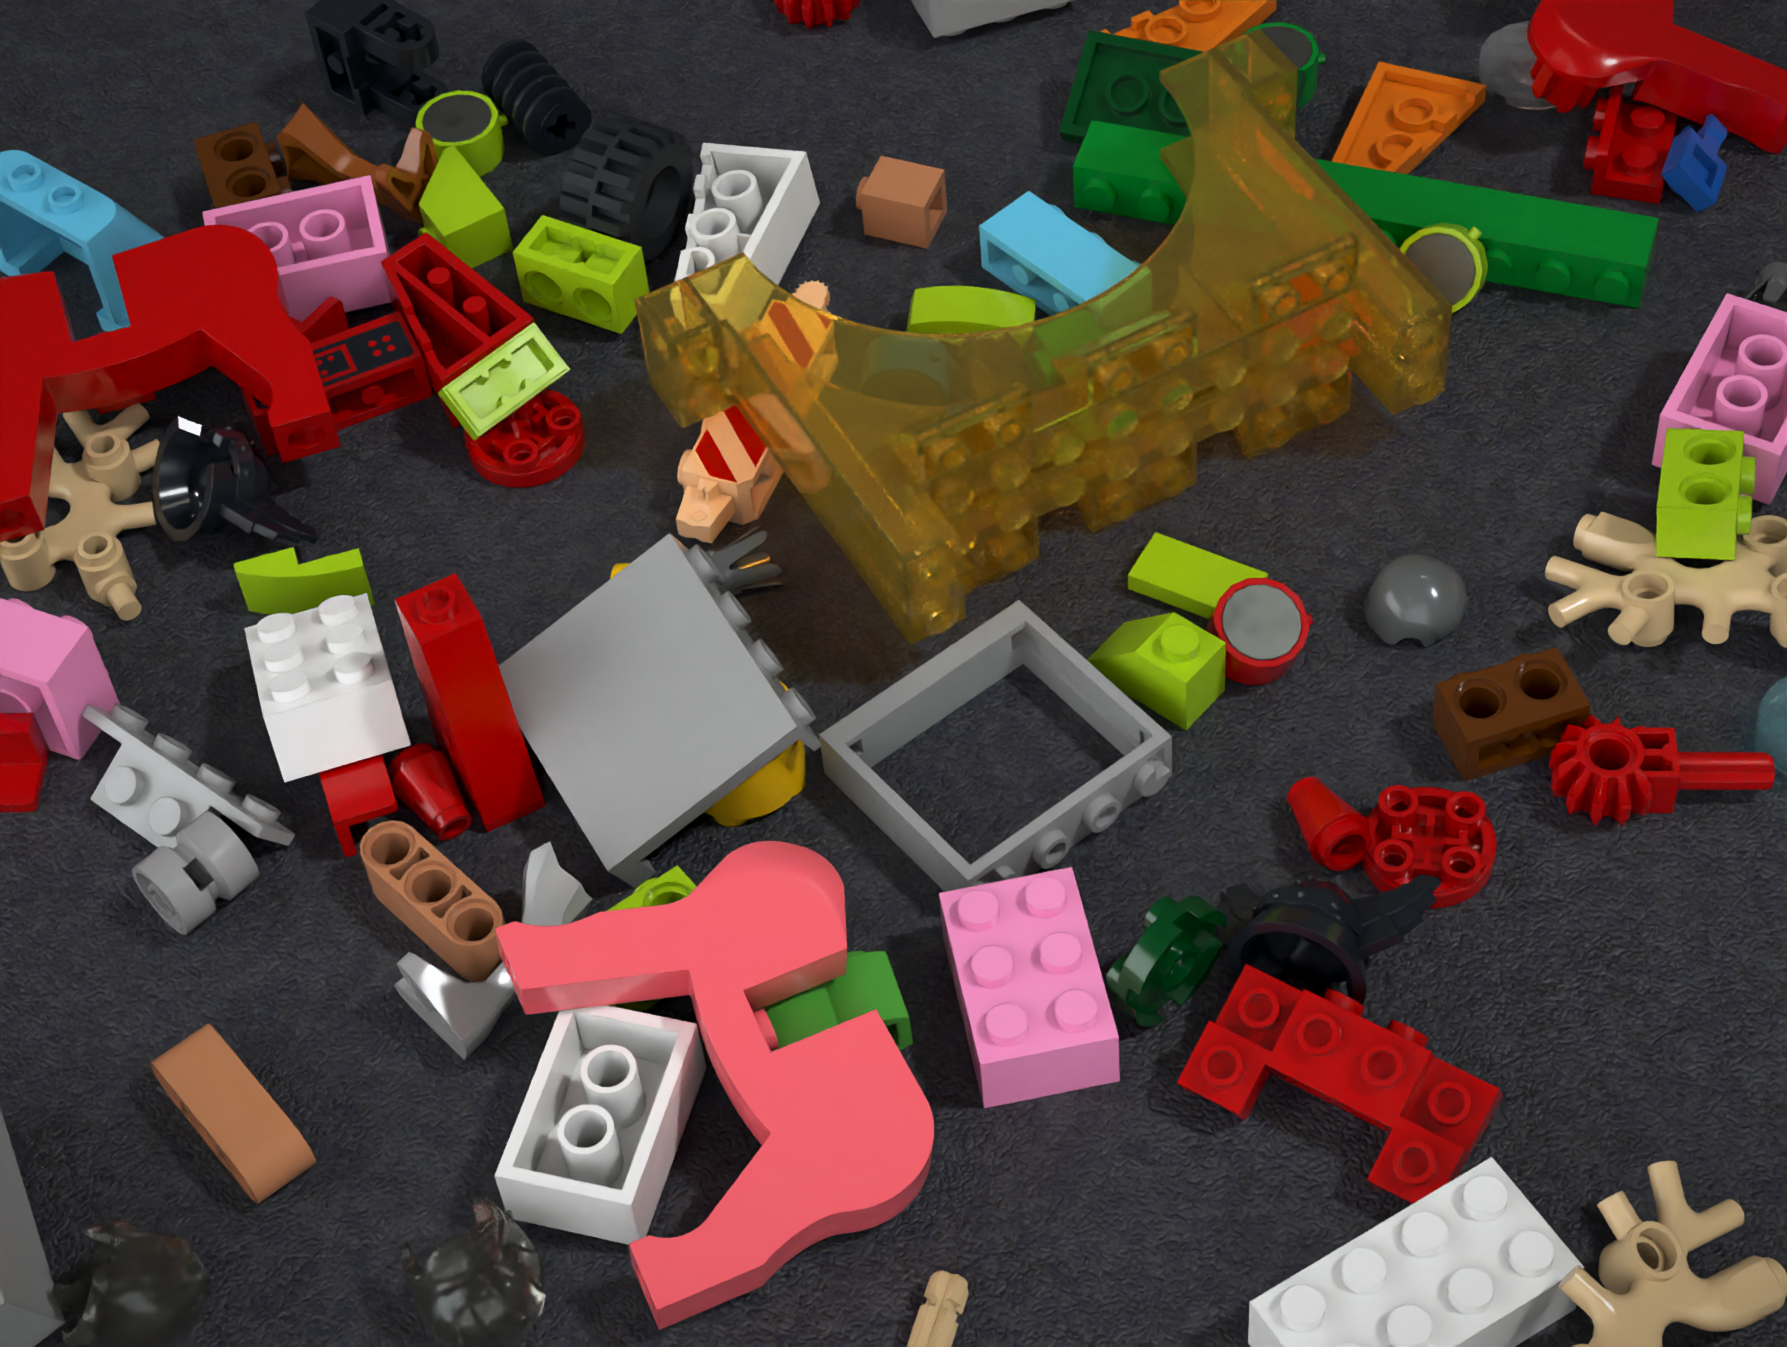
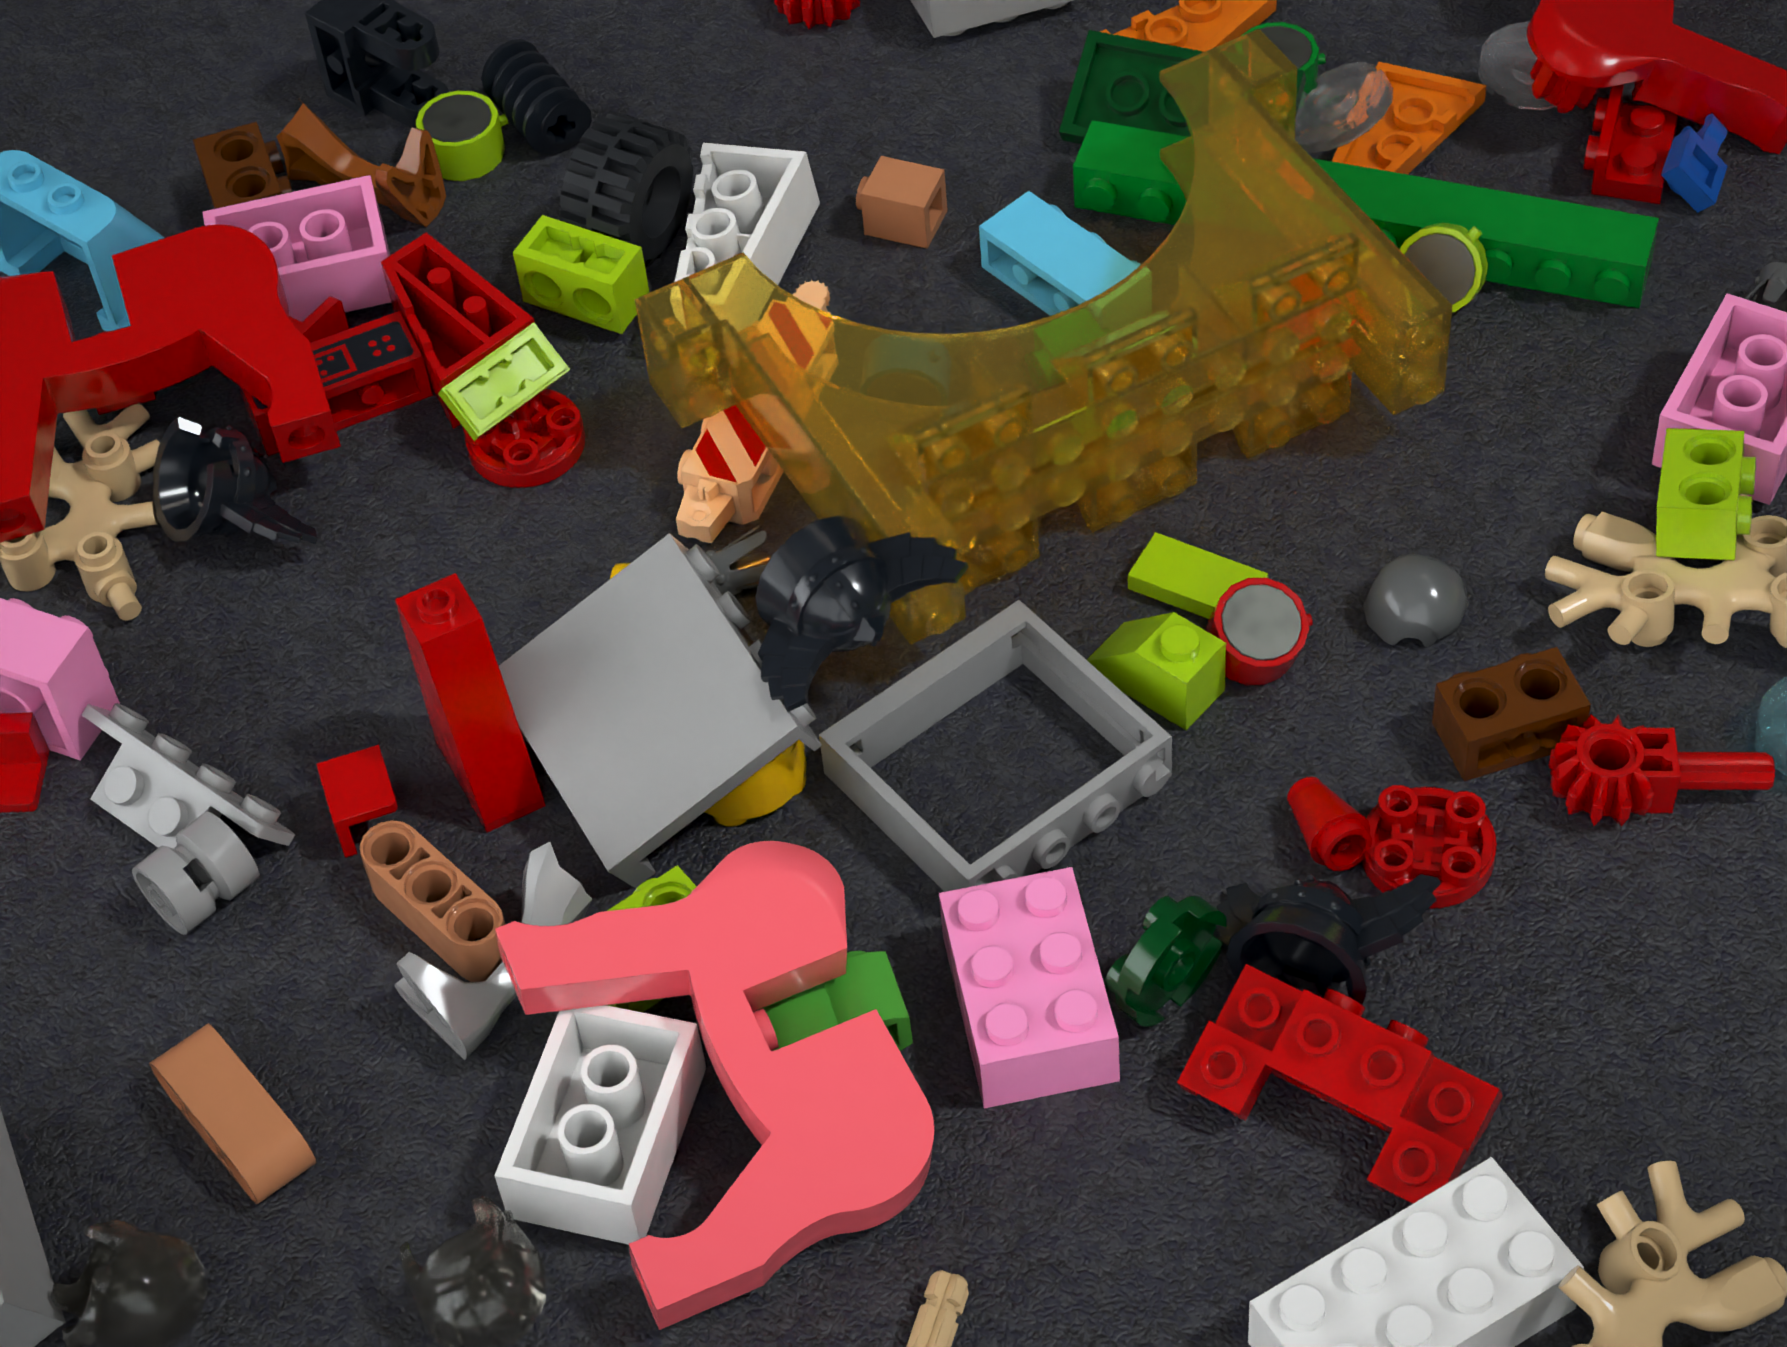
(282, 585): lime slope -> none
(325, 686): white brick -> none
(430, 790): red cone -> none
(463, 212): lime slope -> none
(835, 593): none -> black helmet
(967, 310): lime slope -> none
(1342, 106): none -> clear tile

